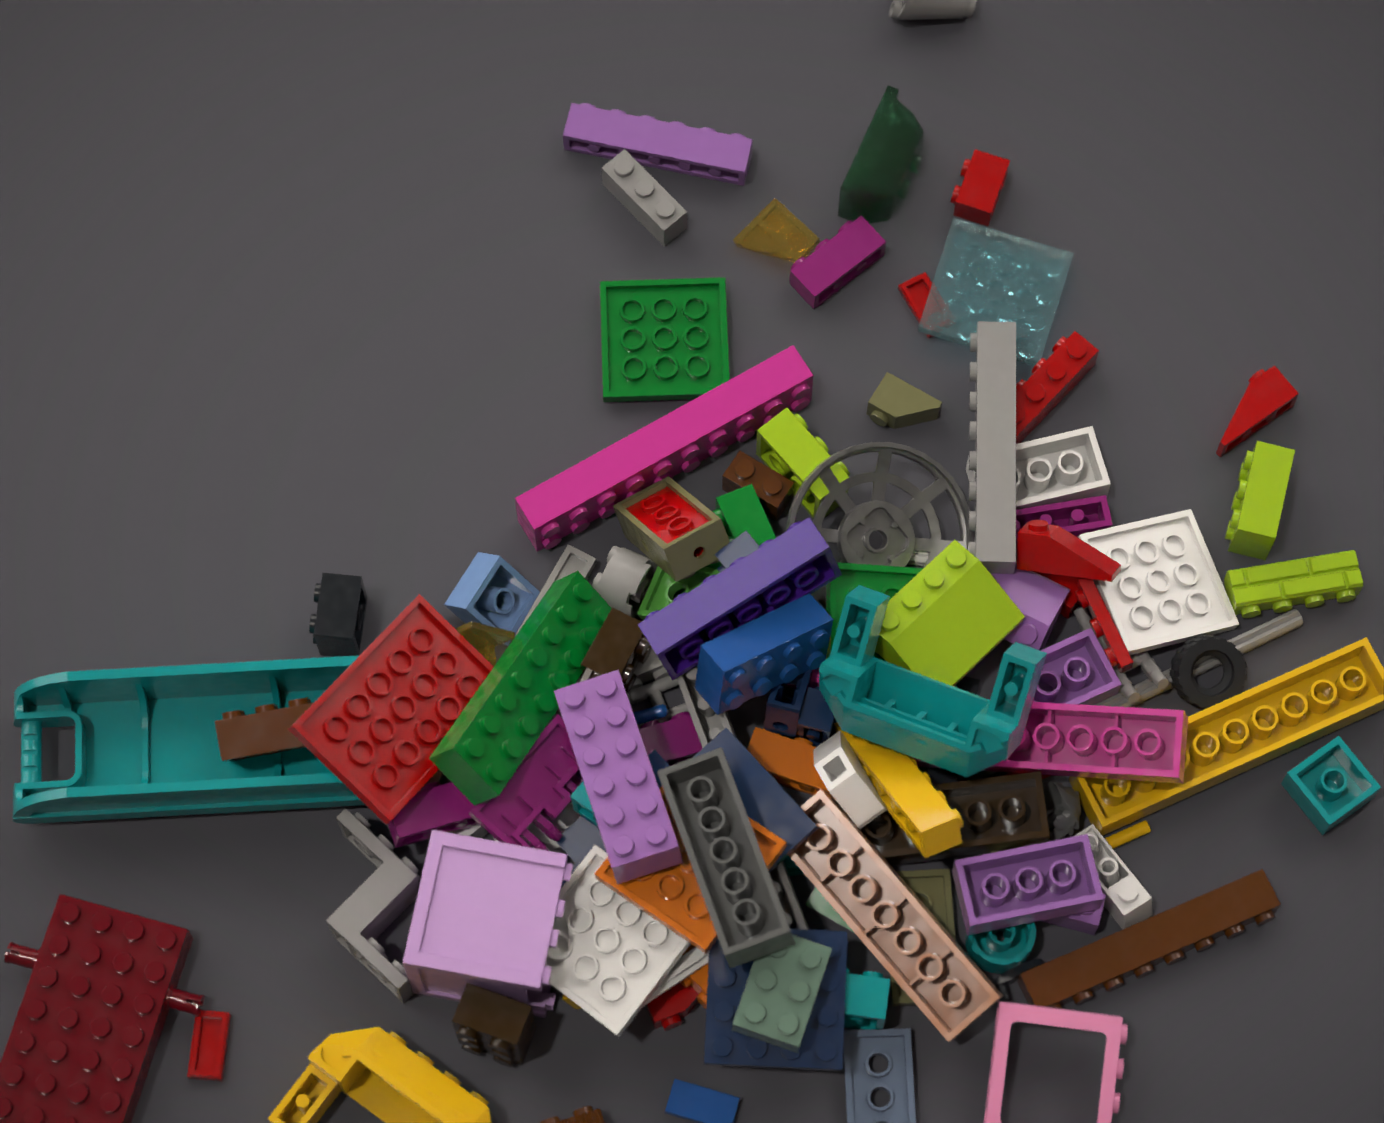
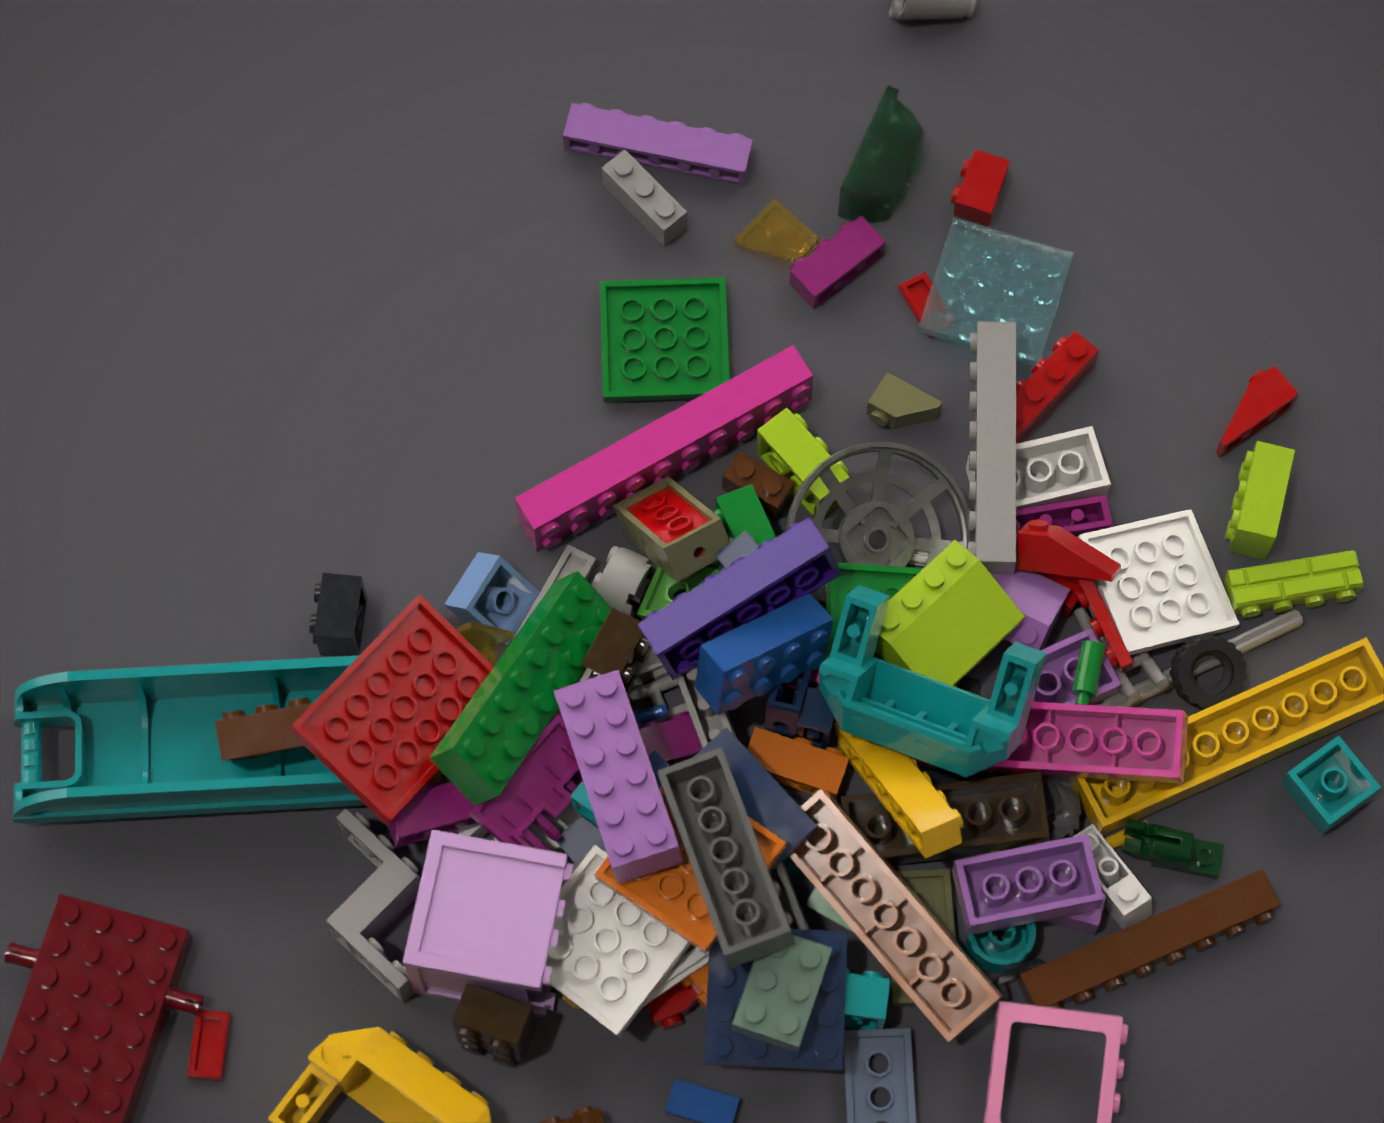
(847, 780): white slope -> none
(1088, 671): none -> green cylinder
(1172, 849): none -> dark green plate

